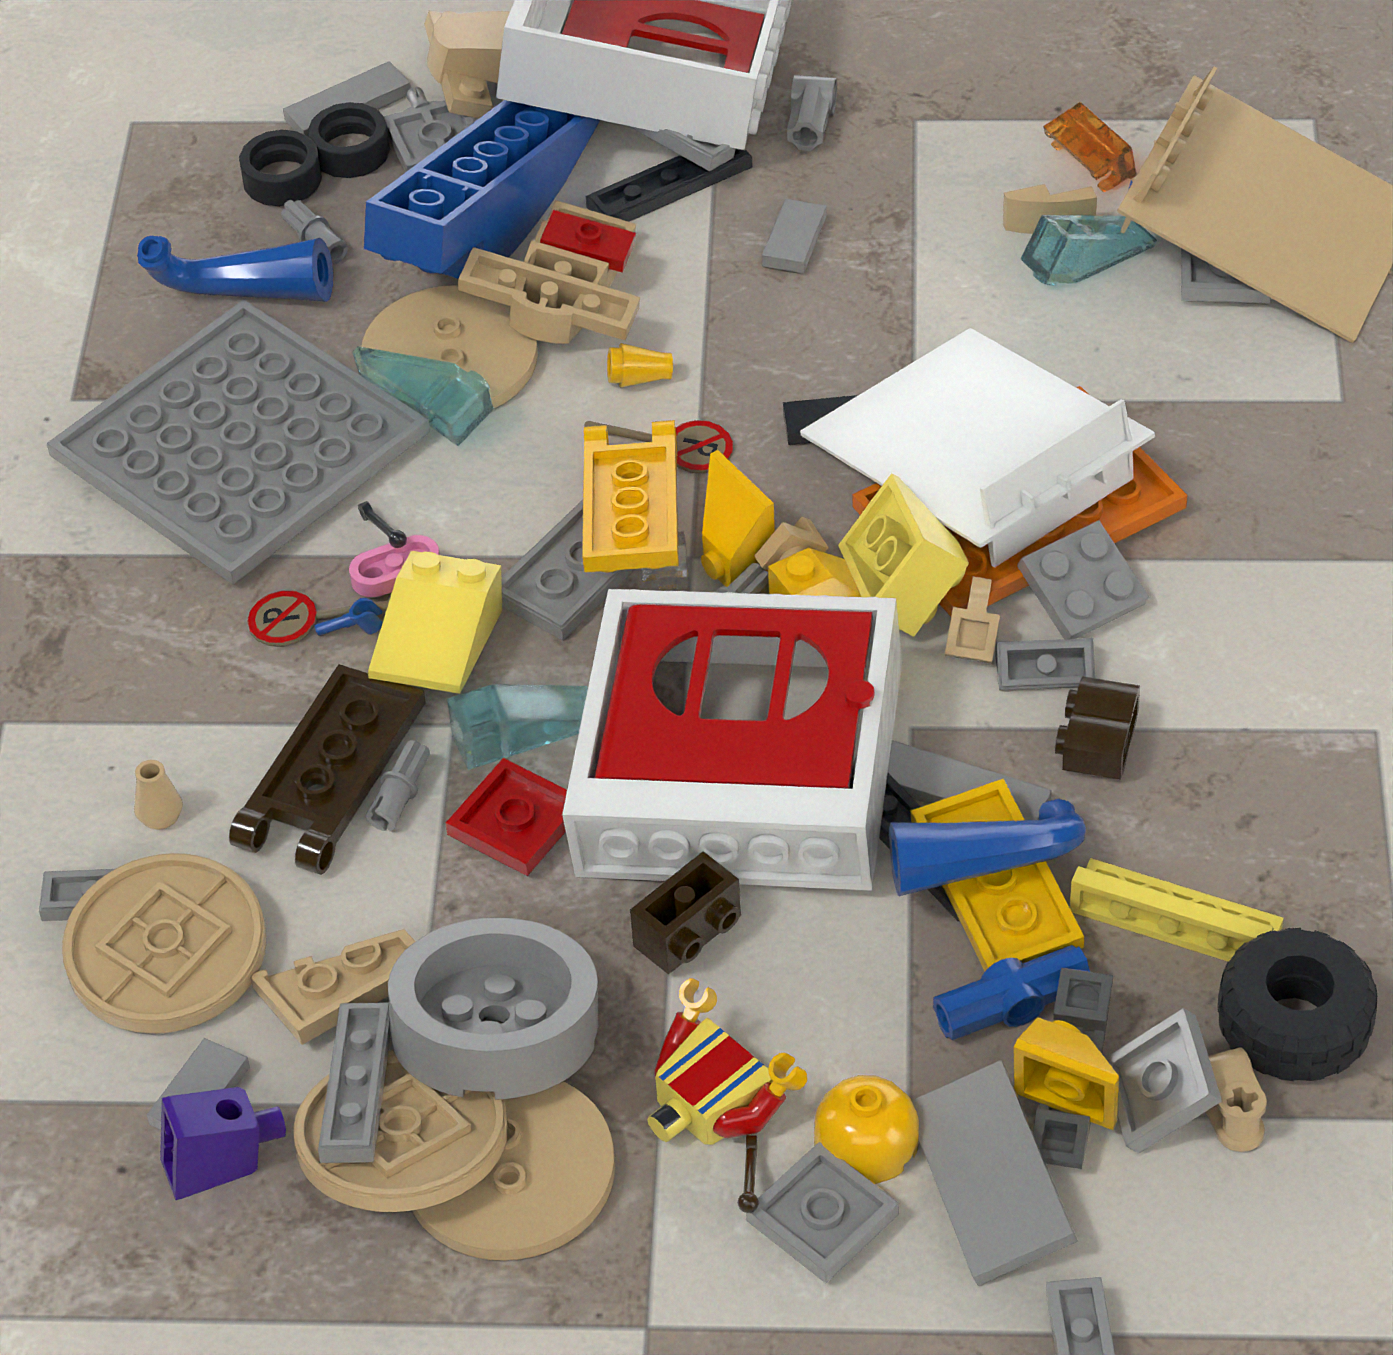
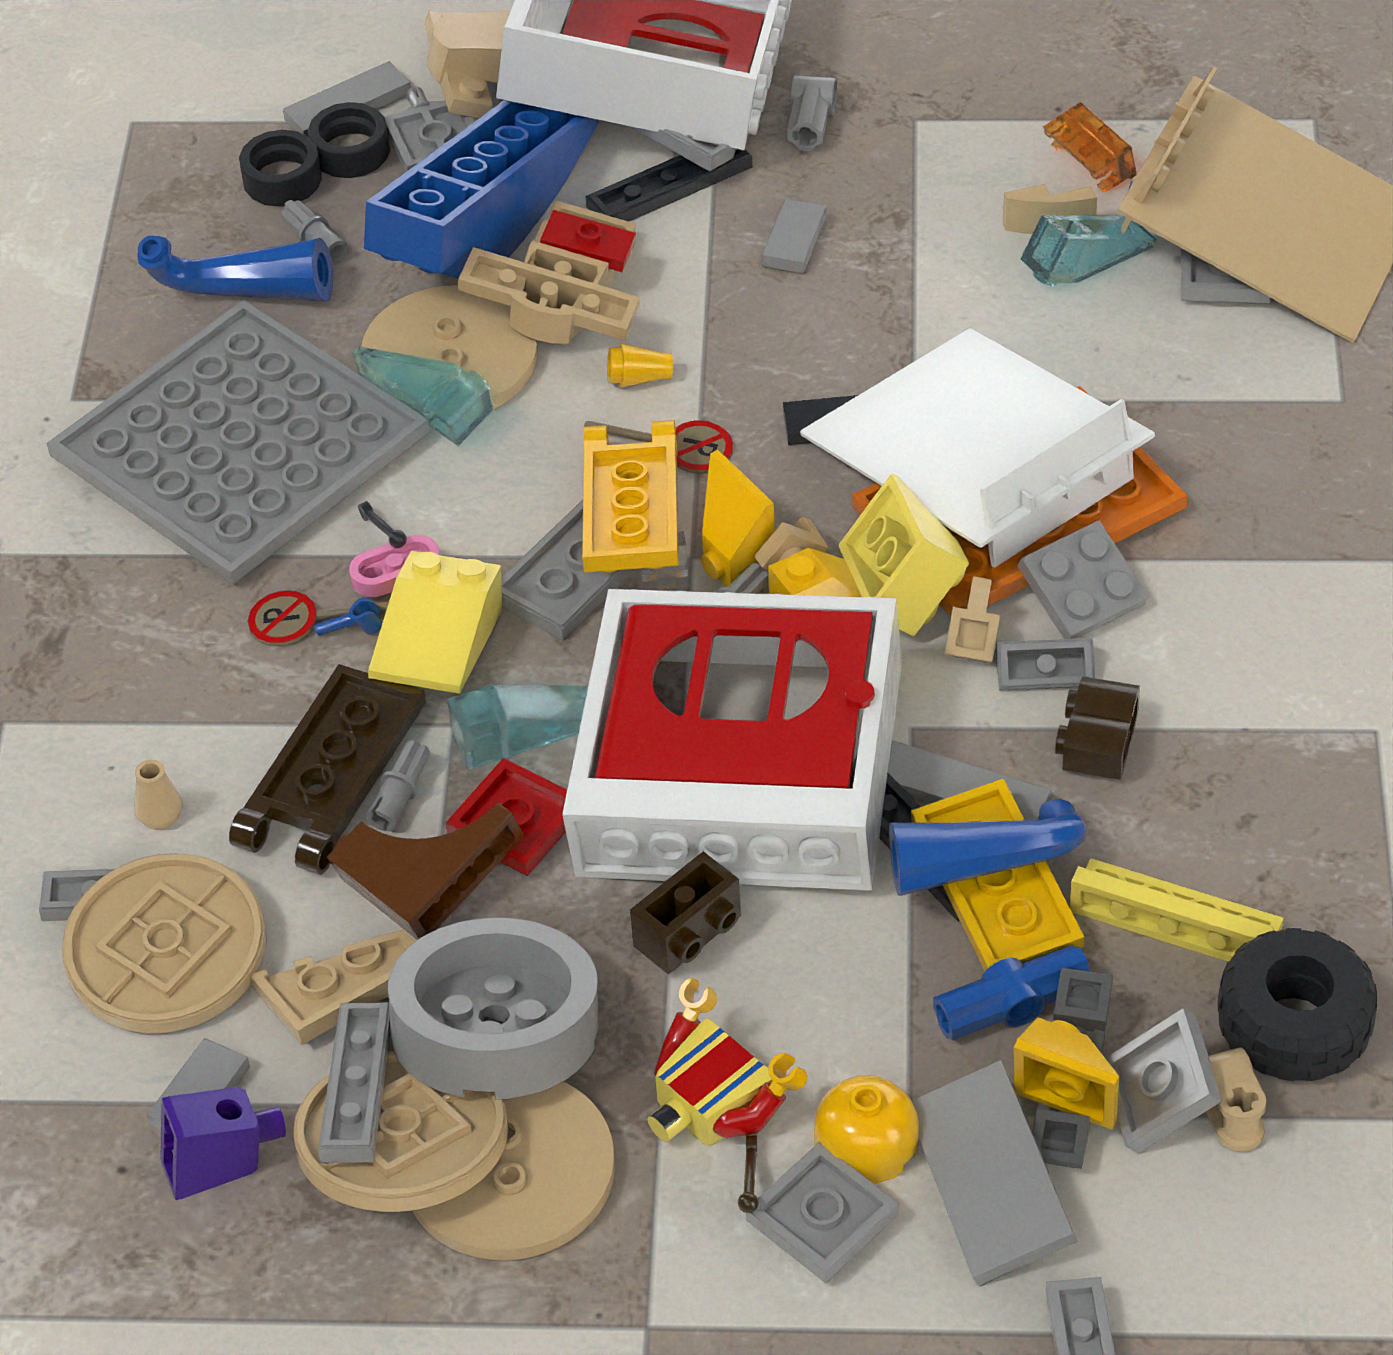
(424, 878): none -> reddish brown arch

